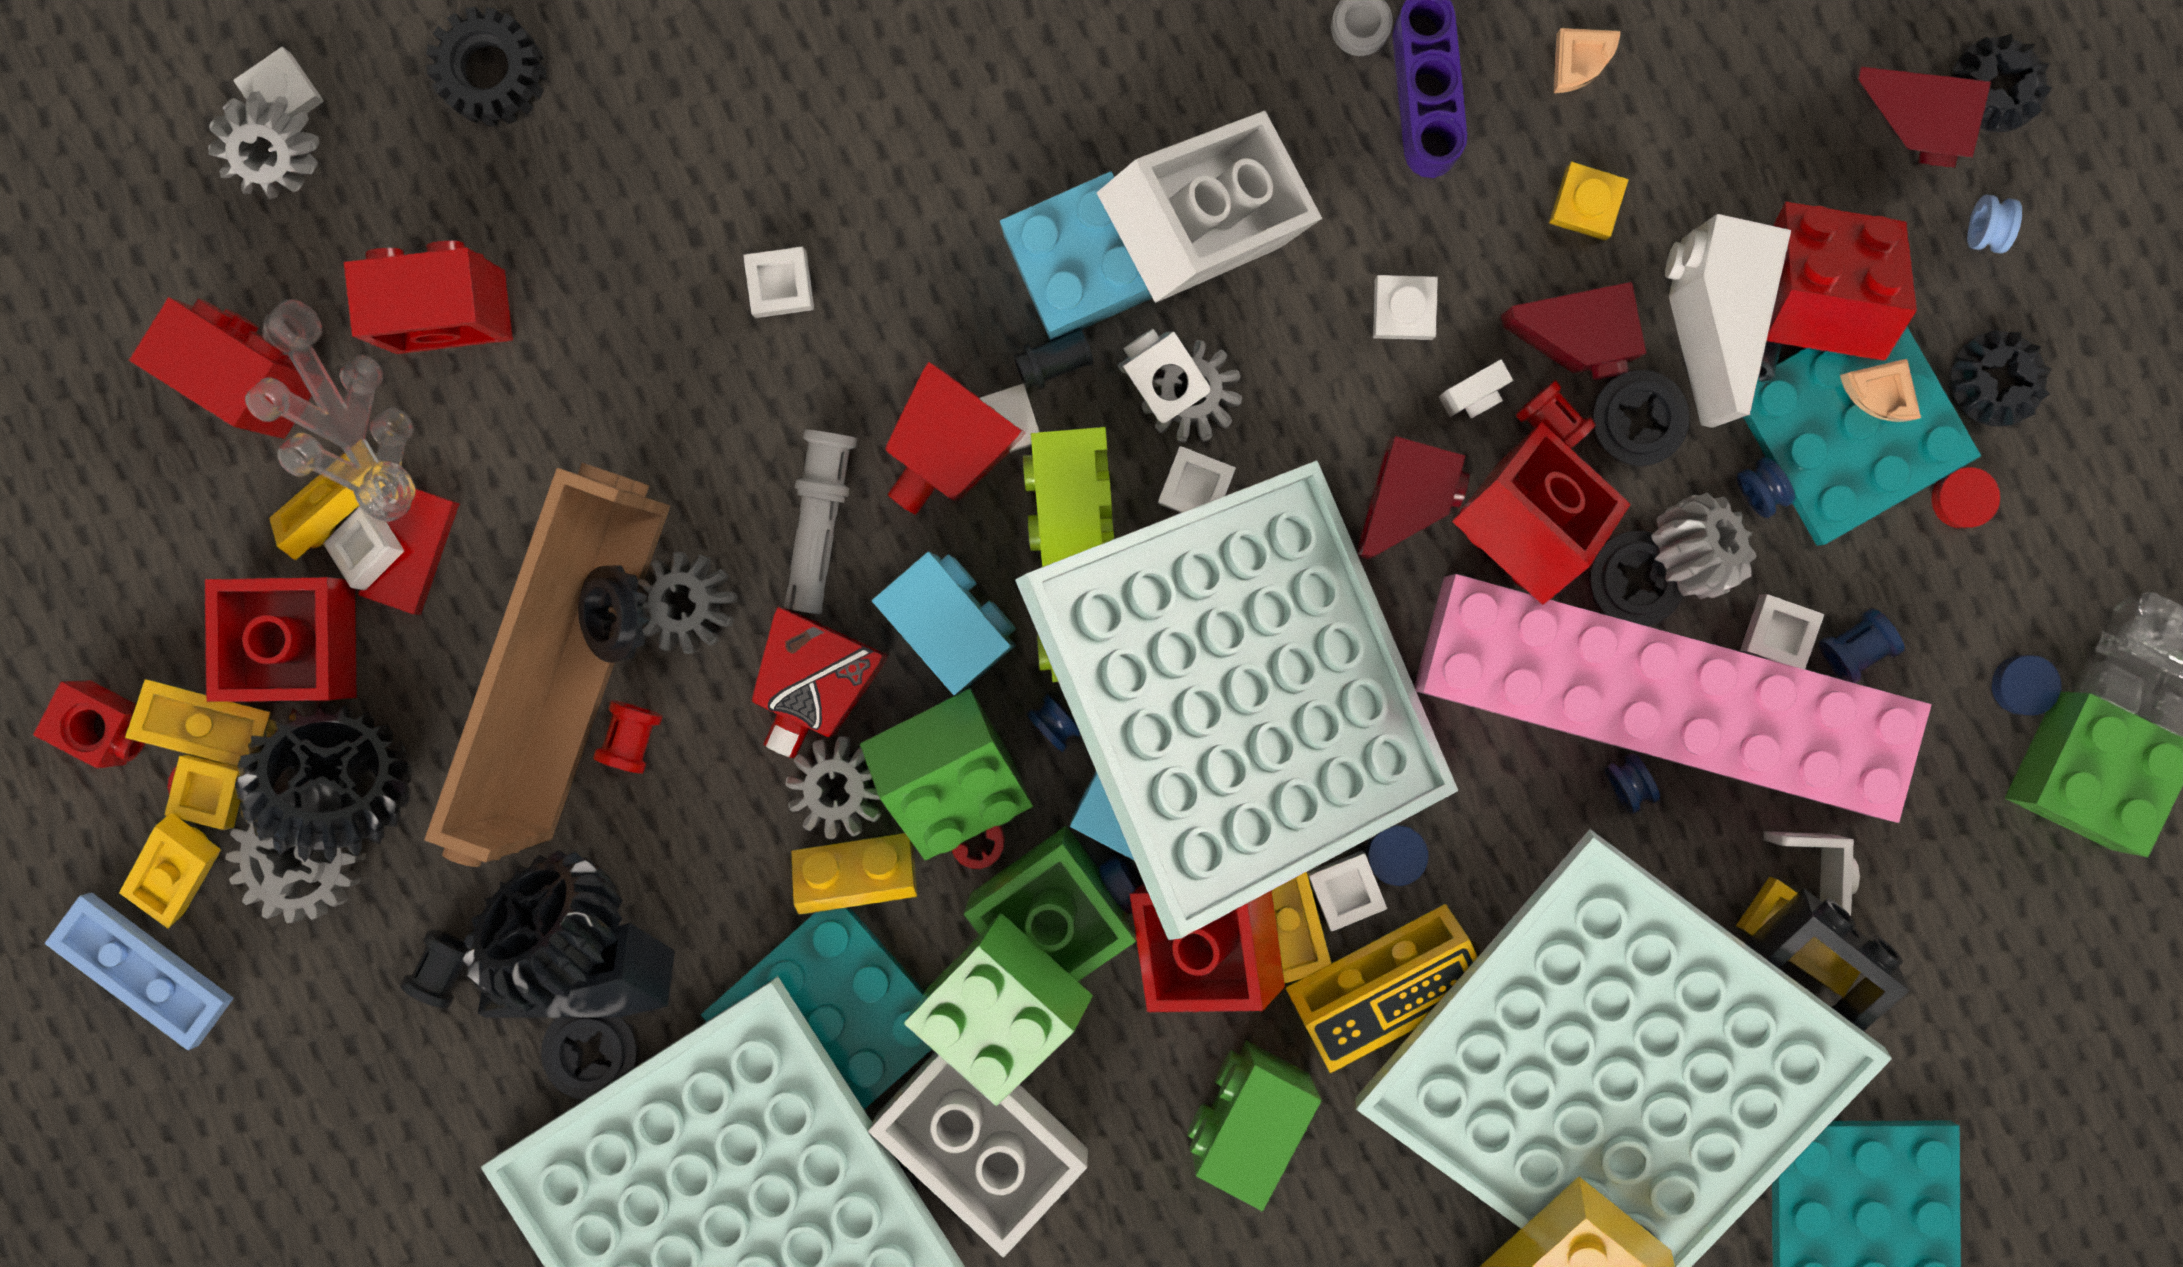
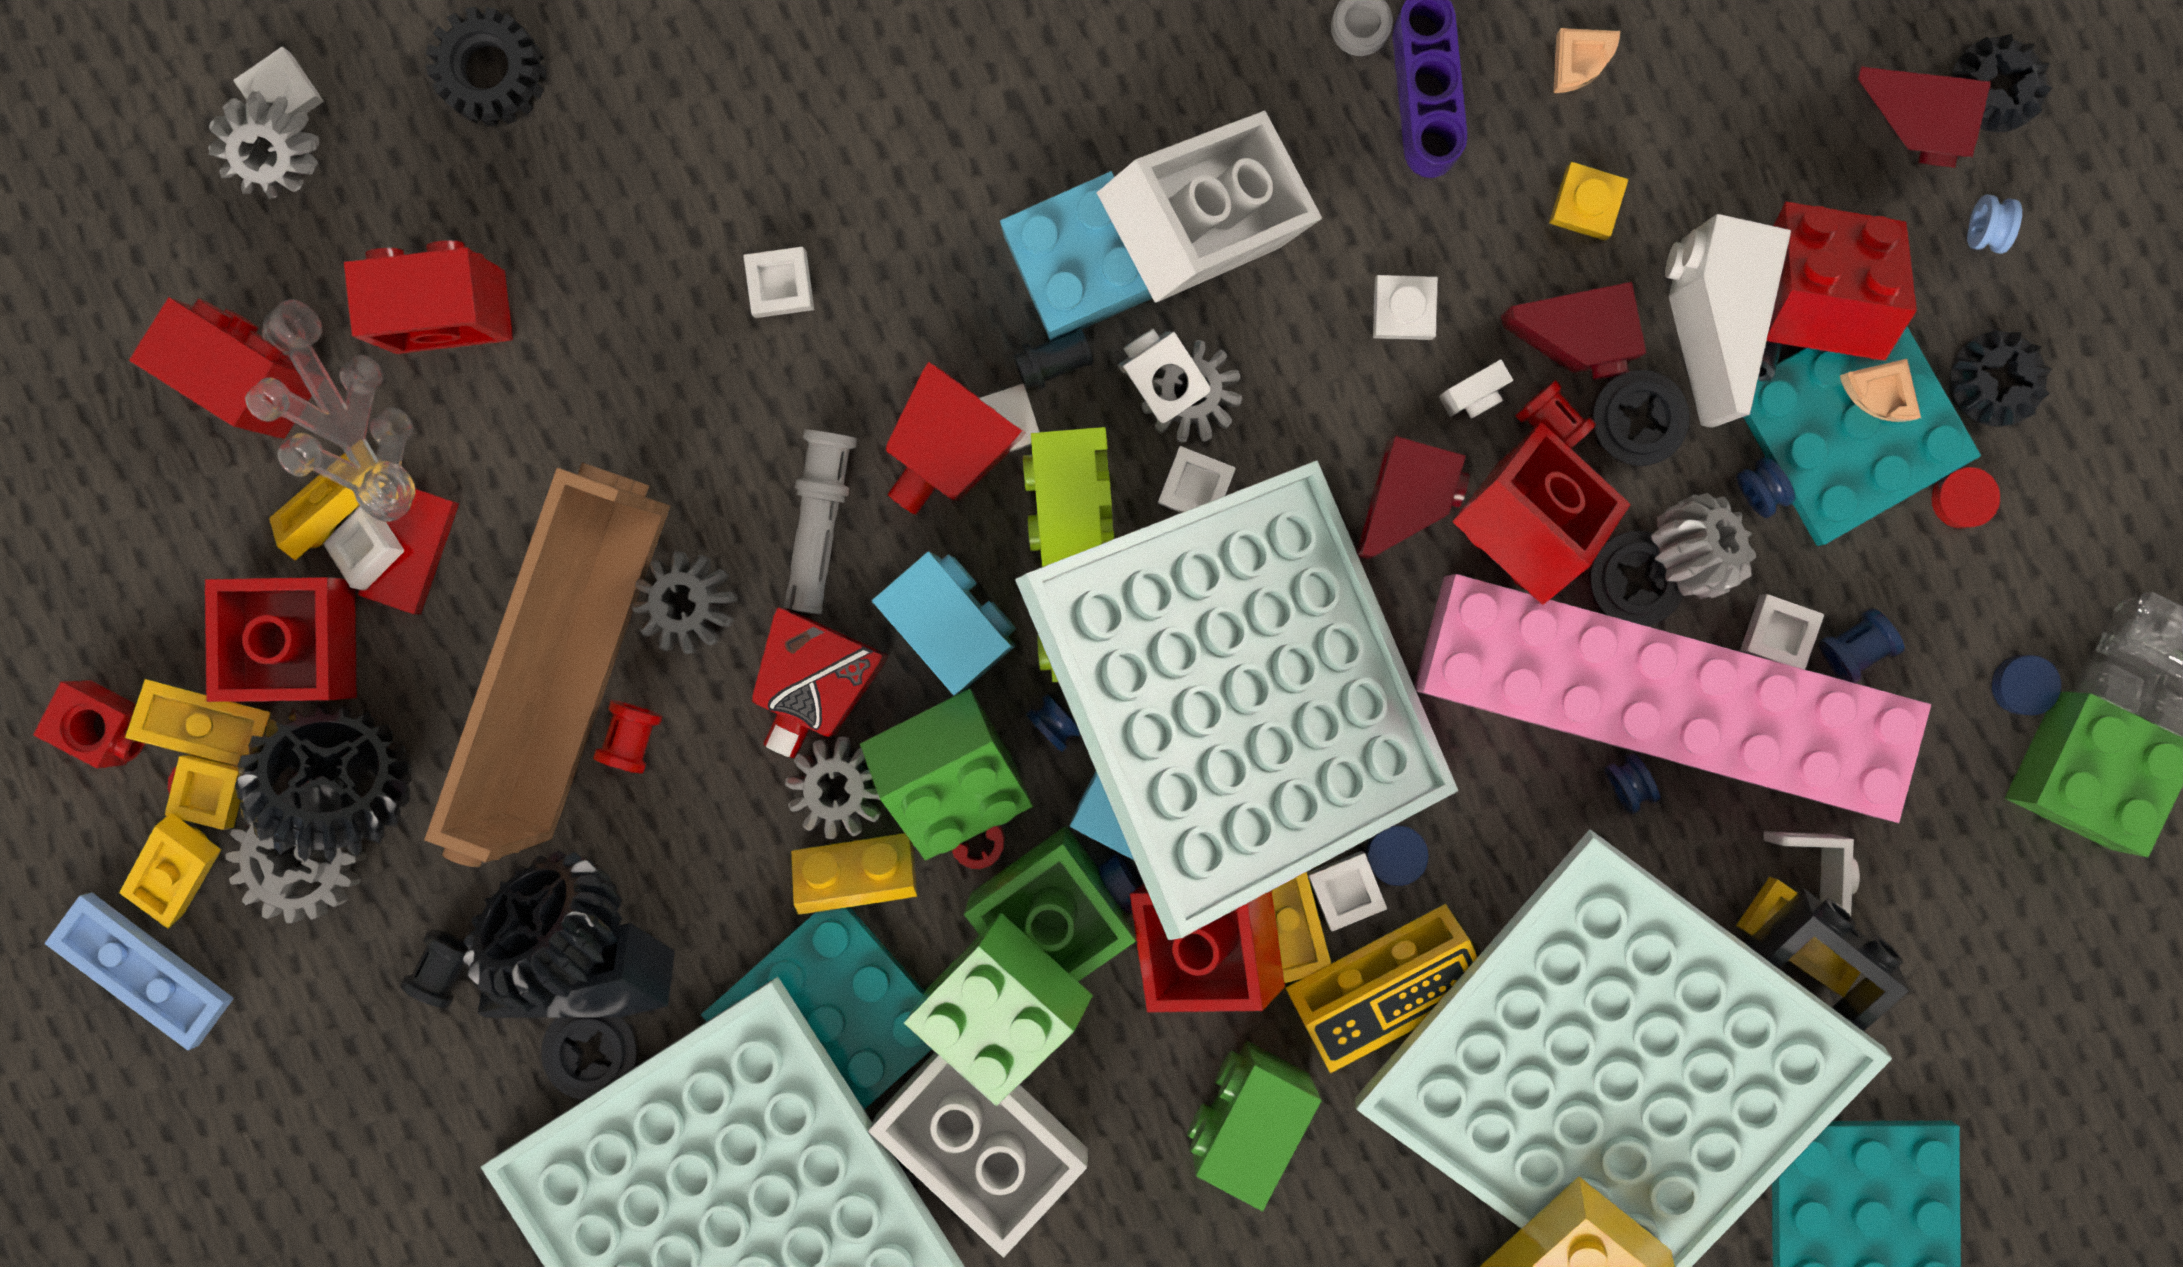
(608, 635): black gear -> none

